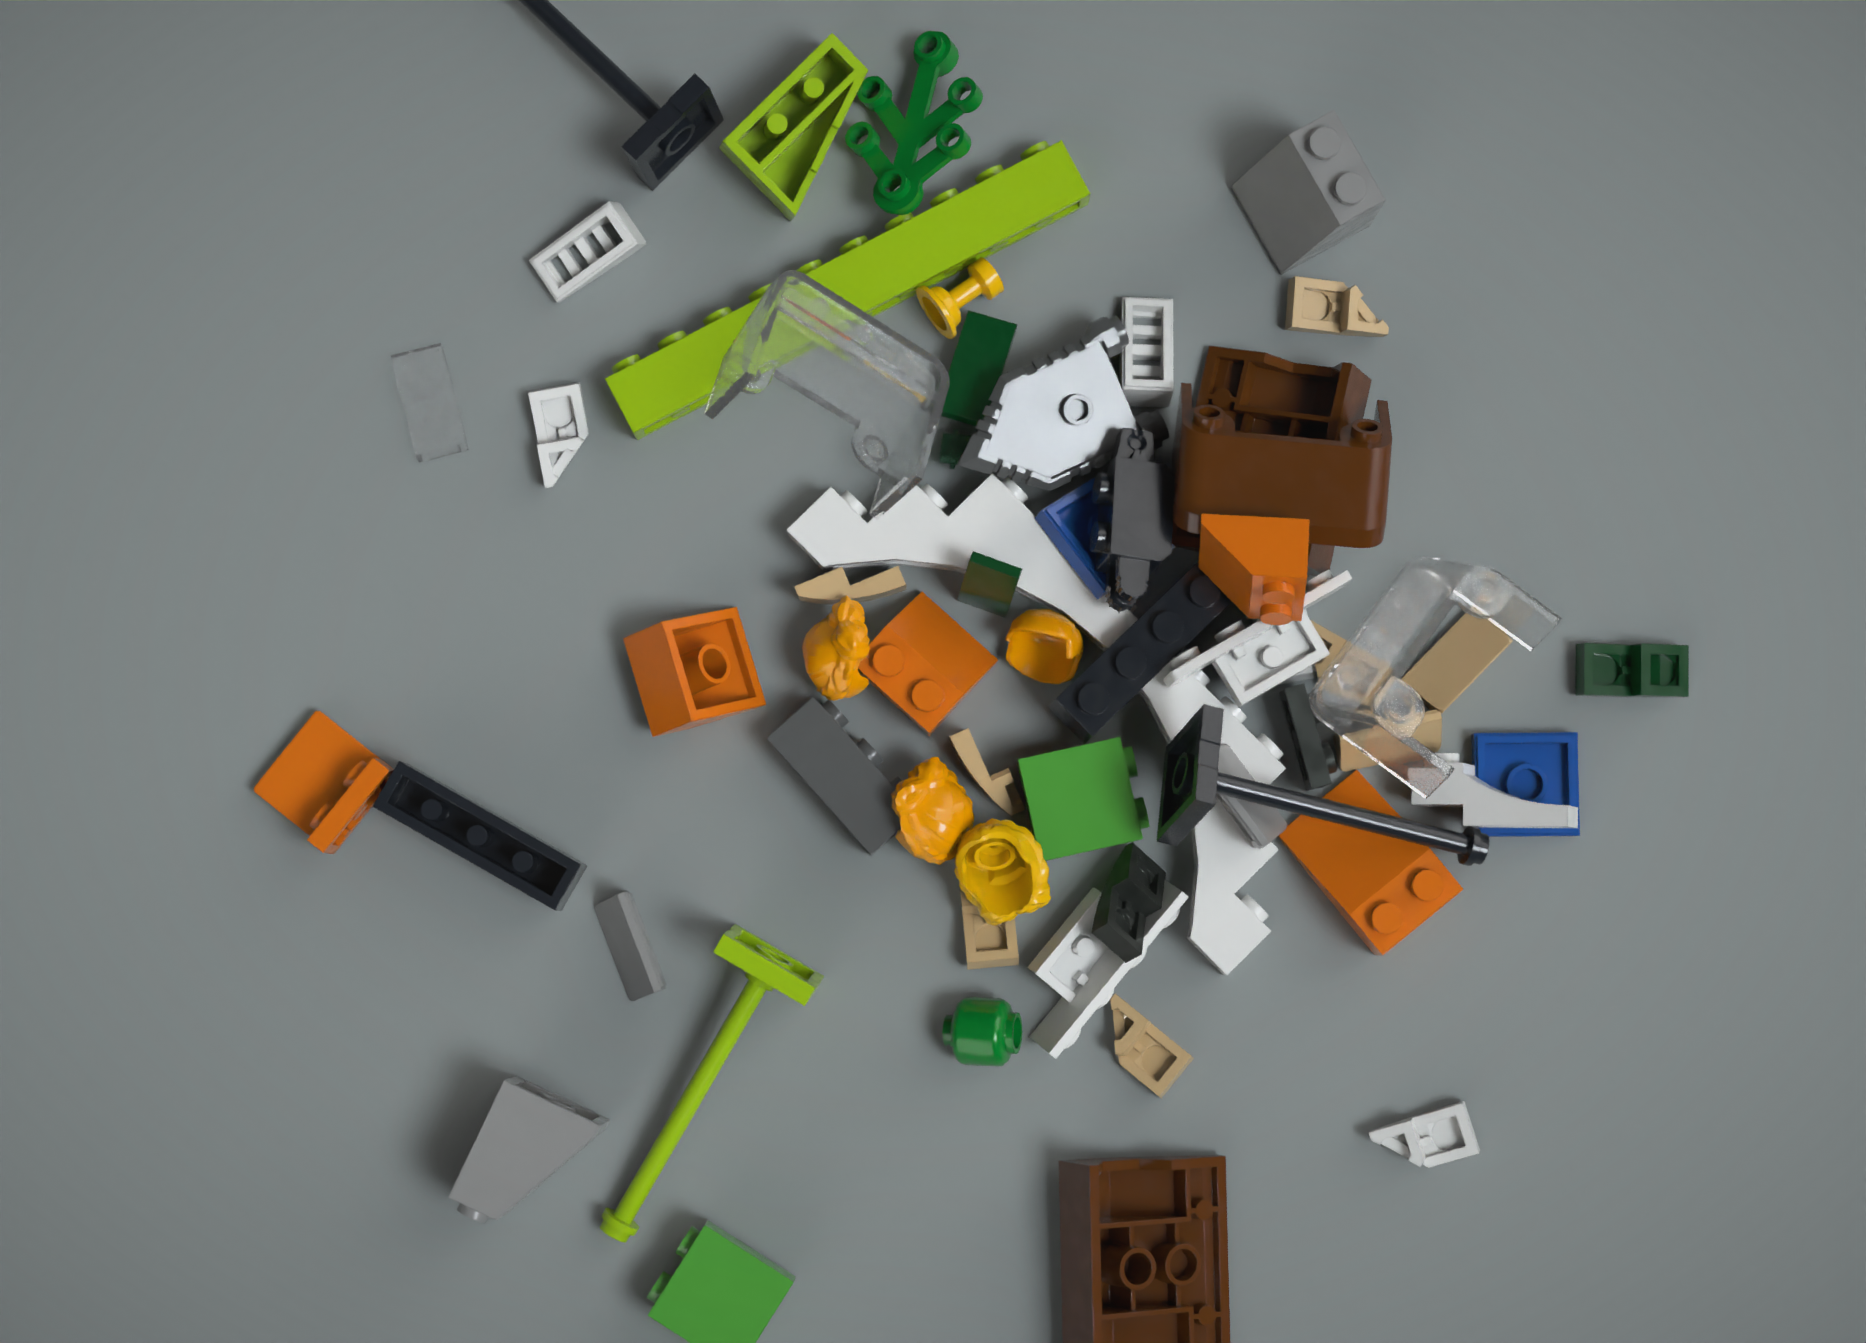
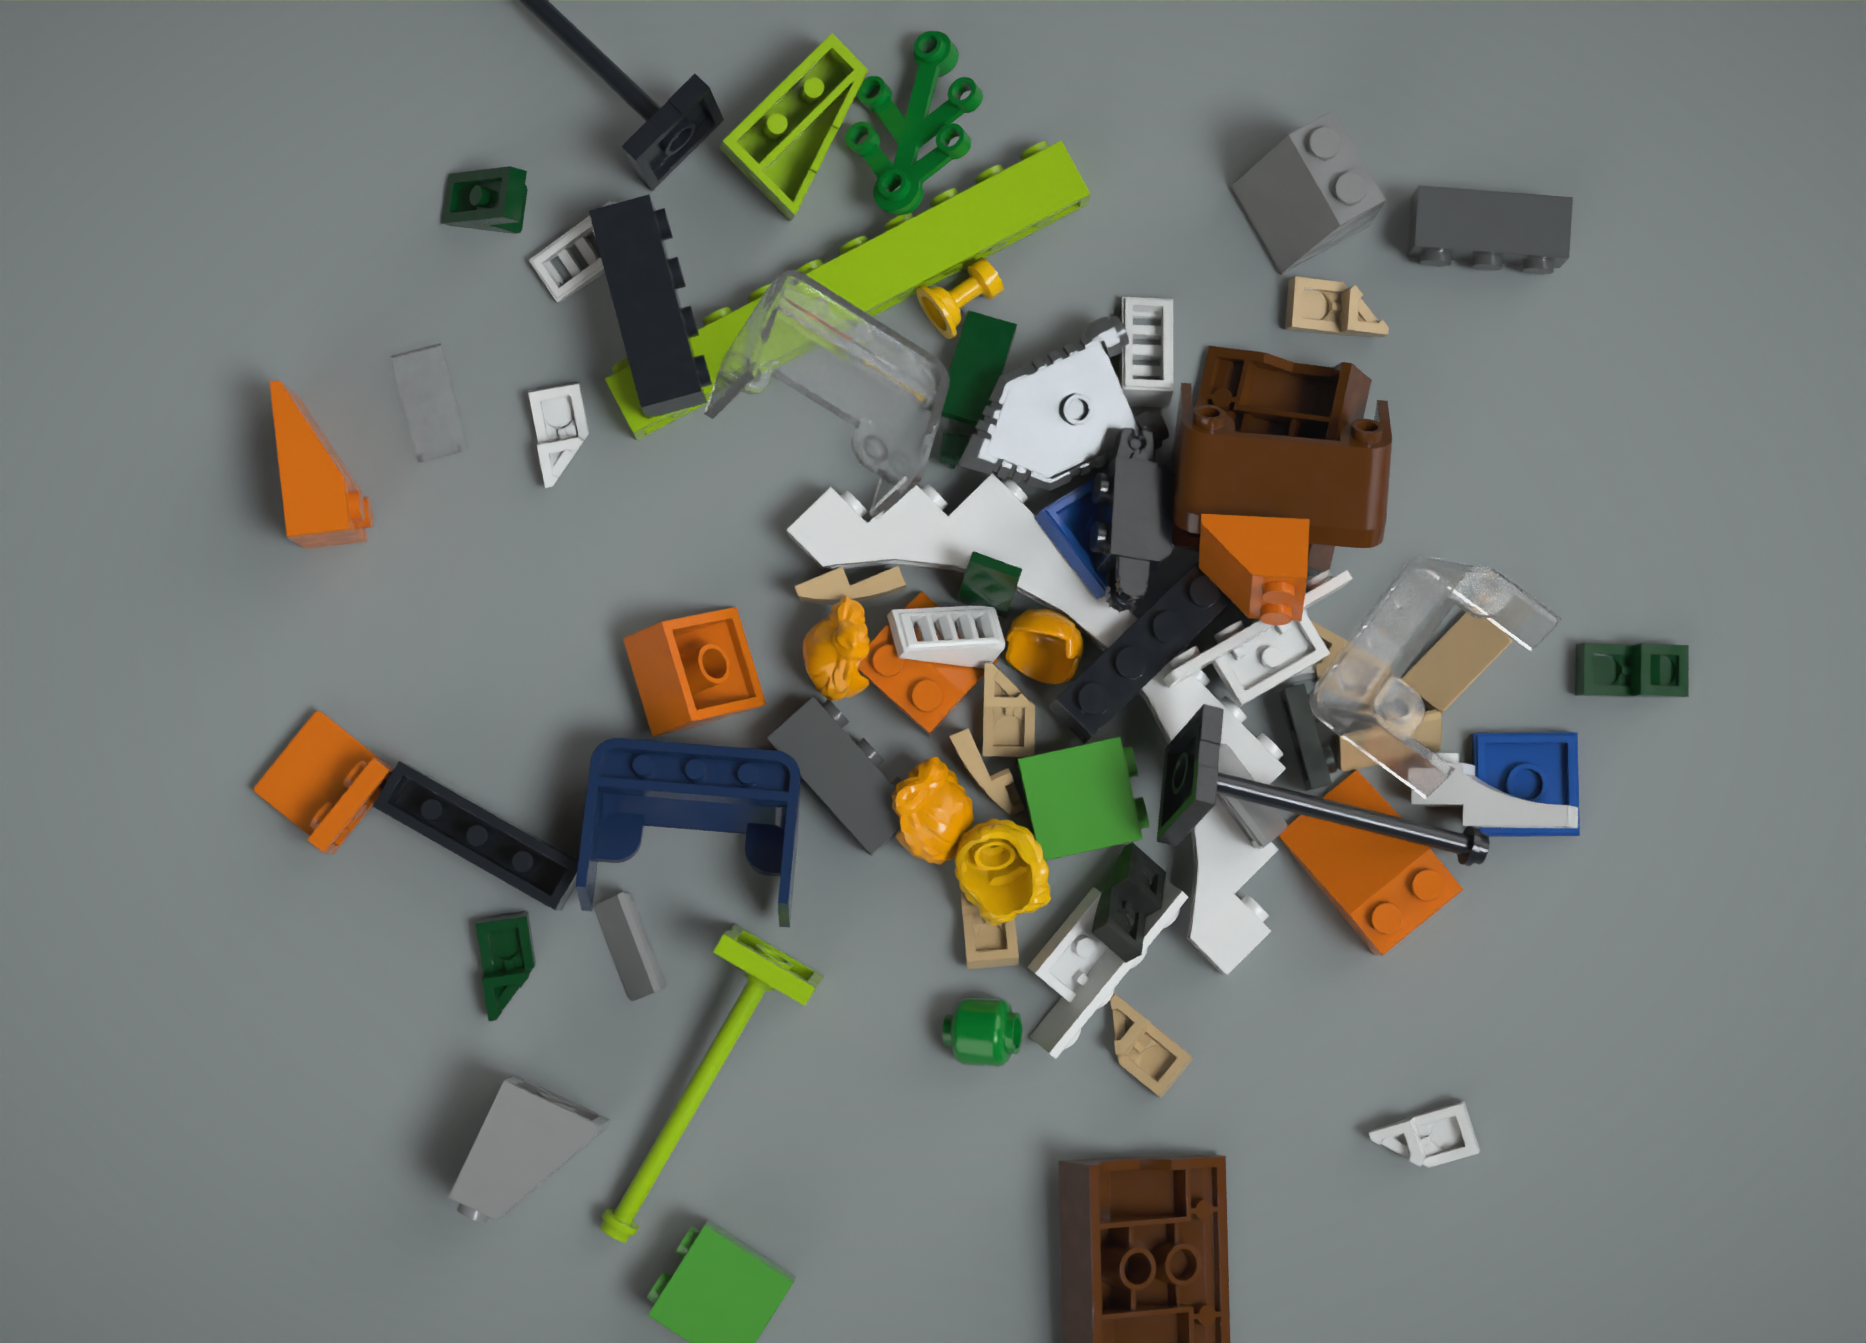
(317, 490): none -> orange slope
(487, 199): none -> dark green slope
(505, 957): none -> dark green slope
(649, 307): none -> black brick
(693, 789): none -> dark blue windscreen
(976, 625): none -> white slope
(1006, 717): none -> tan slope
(1489, 229): none -> dark grey brick

